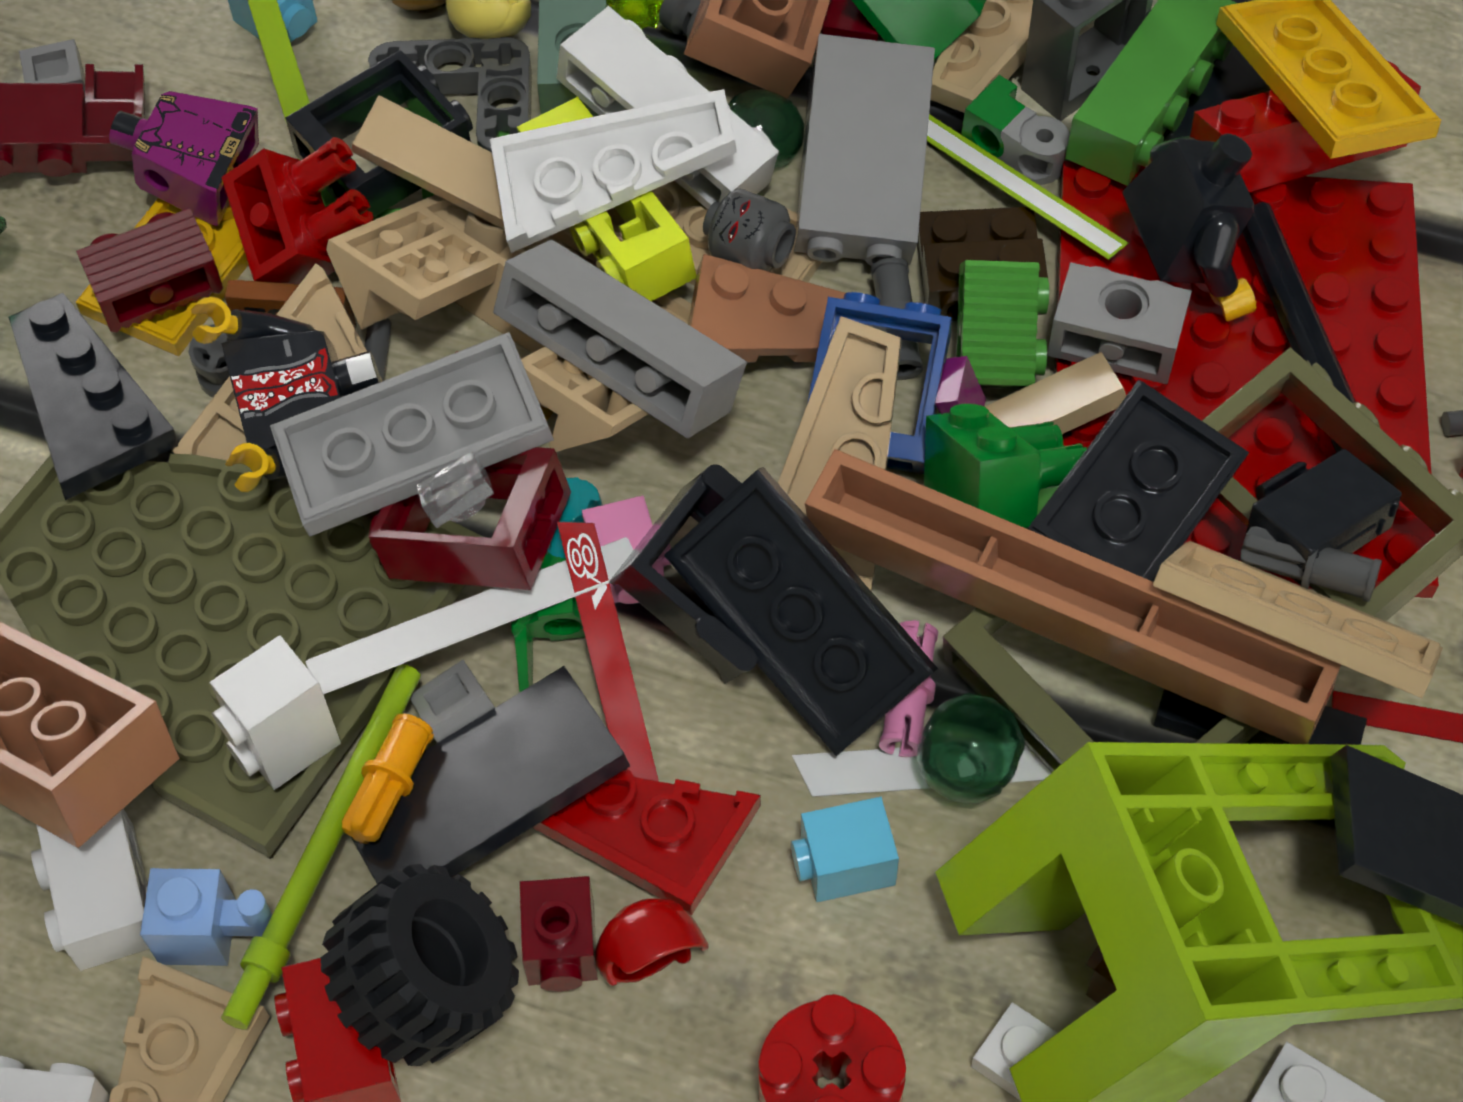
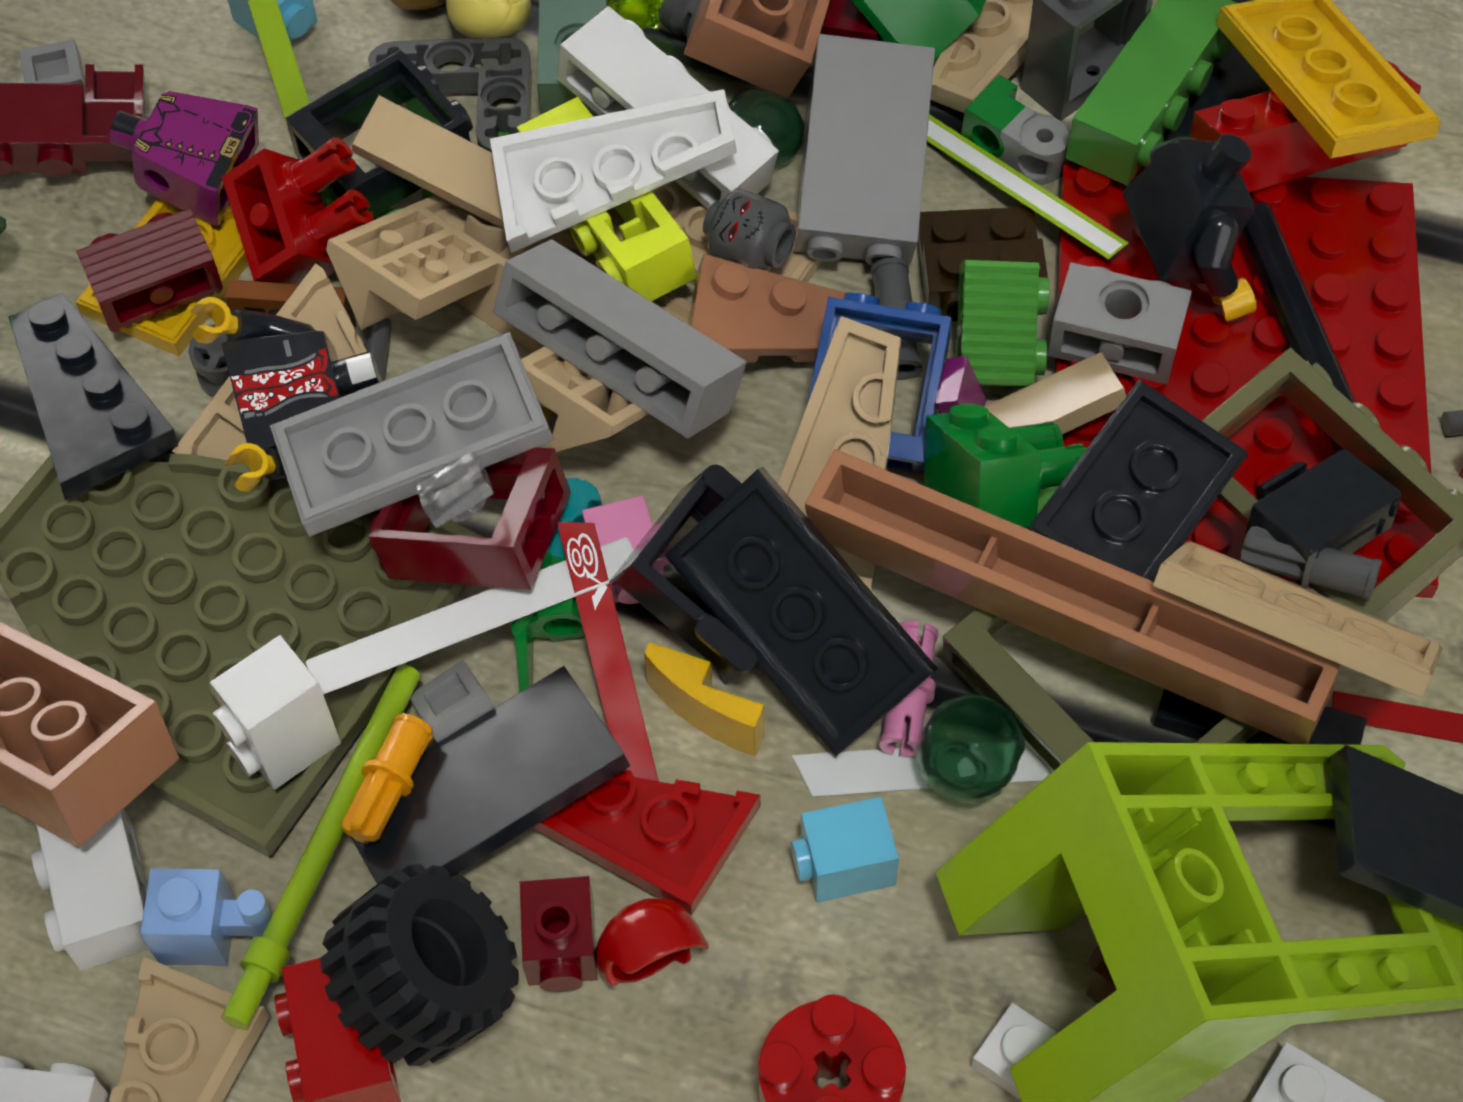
(687, 689): none -> yellow slope

